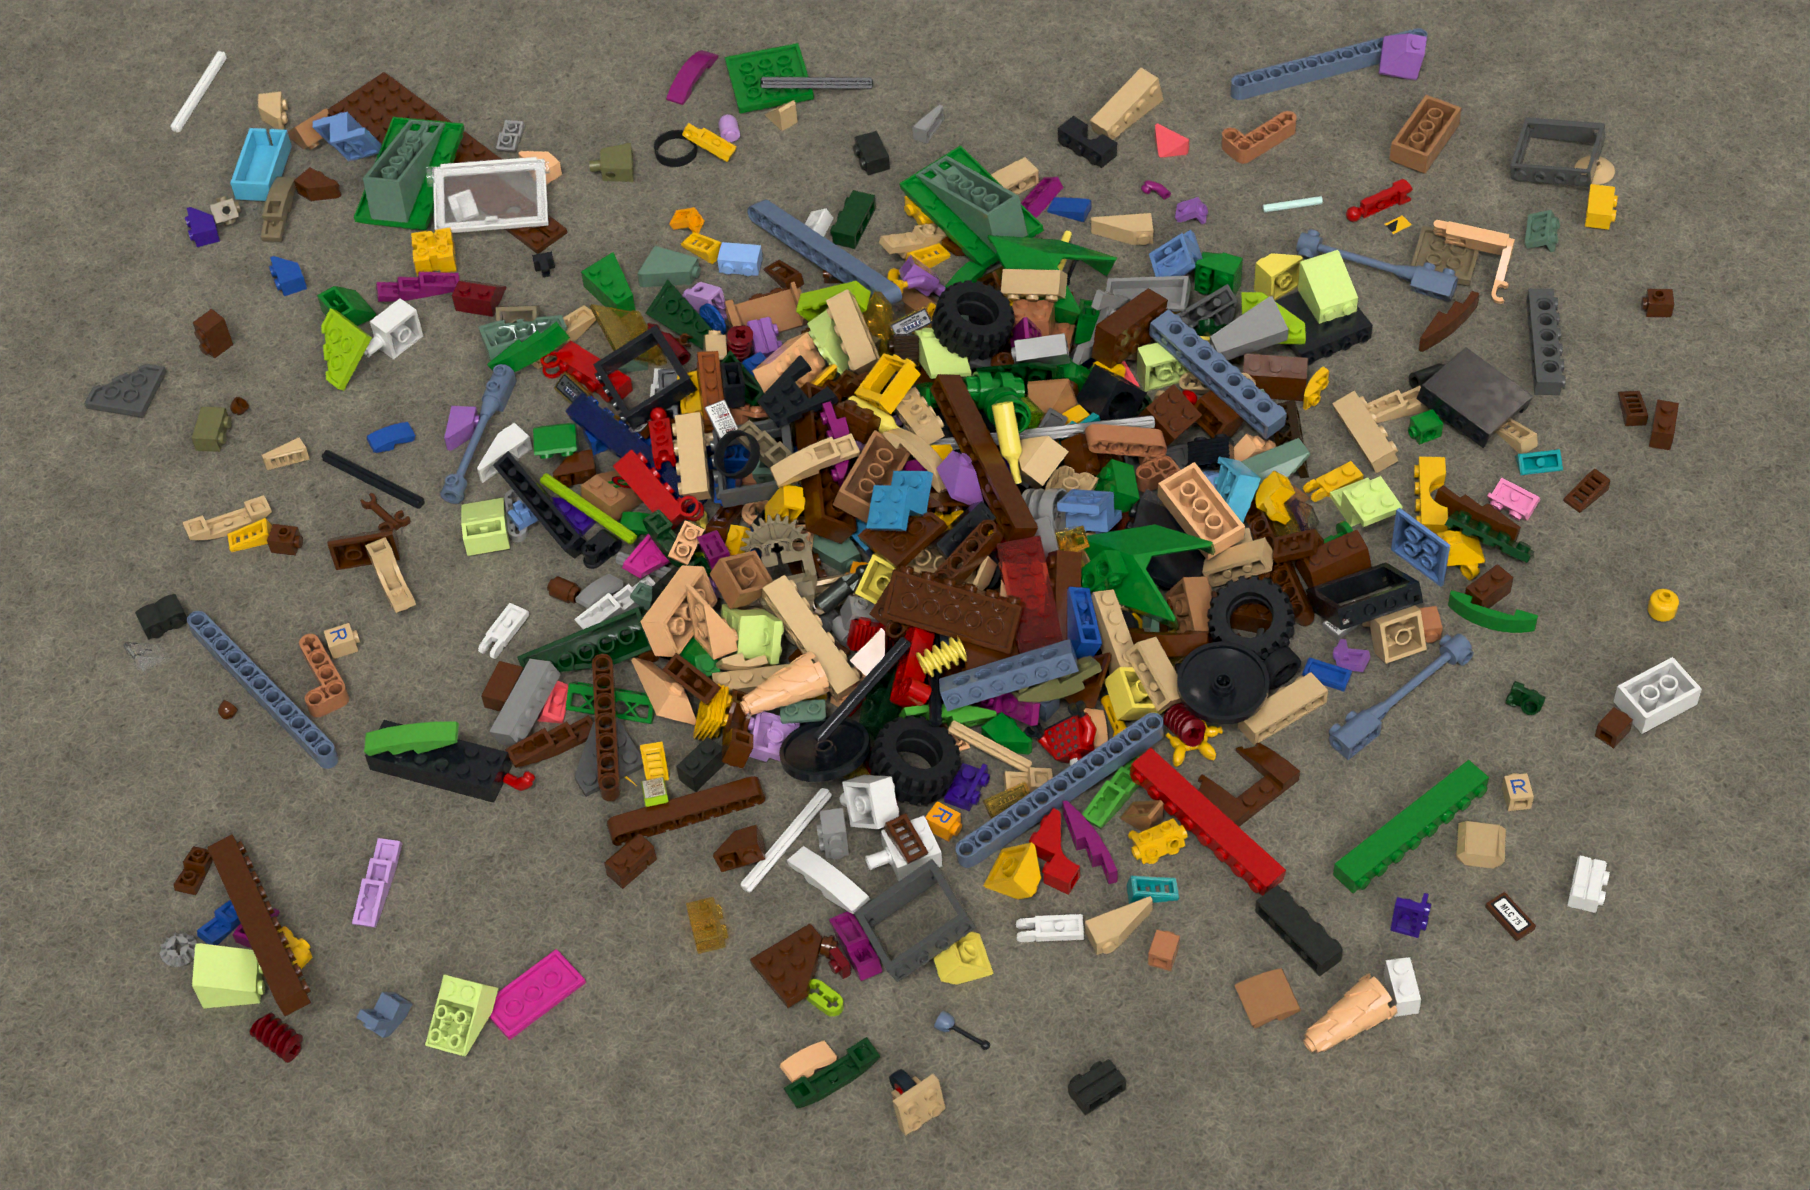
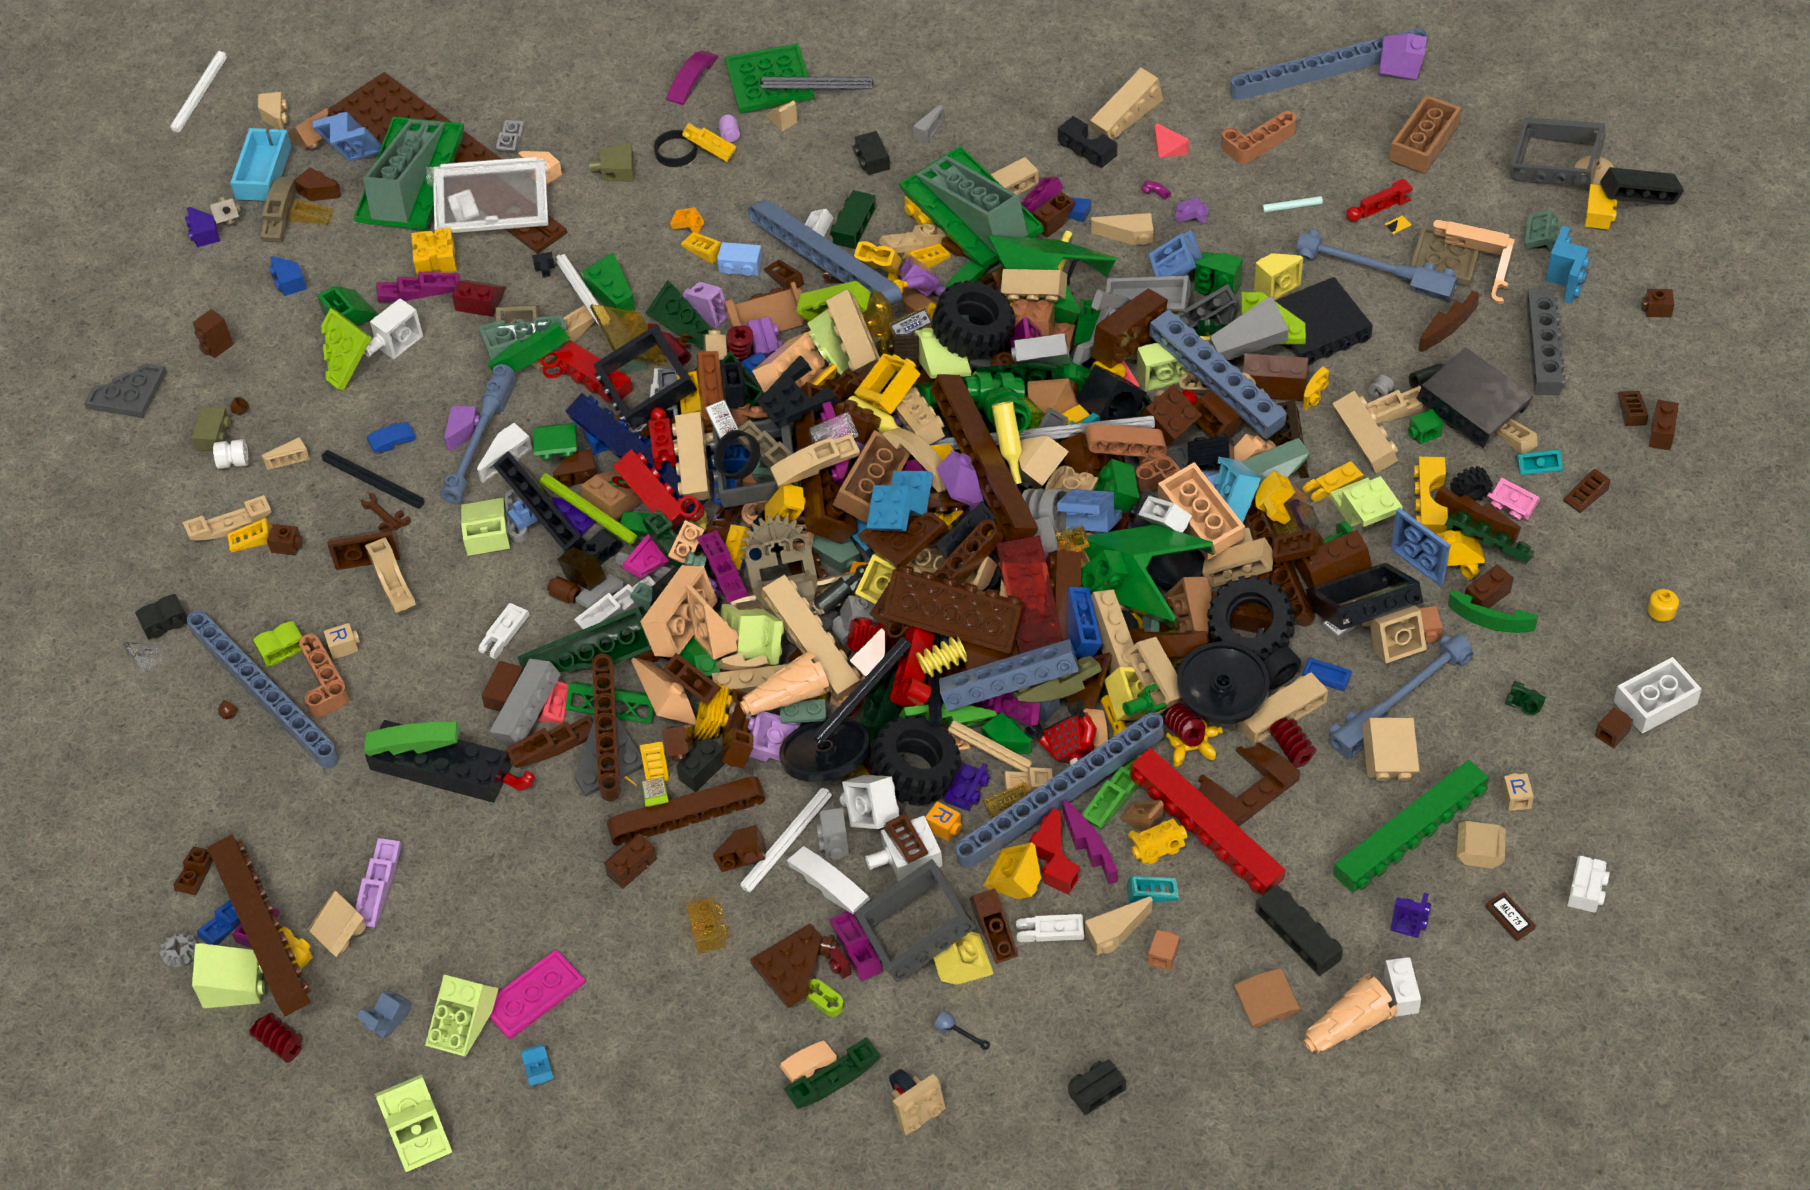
(228, 454): none -> white wheel
(278, 644): none -> lime brick
(297, 215): none -> clear yellow slope
(337, 924): none -> tan slope
(413, 1123): none -> yellowish green bracket
(536, 1064): none -> dark azure bracket
(570, 388): tile -> none
(577, 282): none -> white axle
(581, 568): none -> dark brown brick
(670, 265): sand green slope -> none
(679, 741): none -> reddish brown brick
(694, 560): none -> sand green wheel
(713, 318): blue wheel -> none
(740, 578): medium nougat slope -> none
(835, 428): none -> clear slope
(878, 257): none -> yellow brick
(993, 925): none -> reddish brown slope
(1054, 213): none -> reddish brown slope
(1143, 702): none -> green piece
(1165, 514): none -> white brick
(1292, 741): none -> dark red piece
(1327, 287): yellowish green slope -> none
(1349, 658): medium lavender bracket -> none
(1381, 387): none -> light grey wheel
(1390, 748): none -> tan brick
(1473, 483): none -> black tyre
(1568, 265): none -> dark azure bracket
(1641, 186): none -> pearl dark grey brick

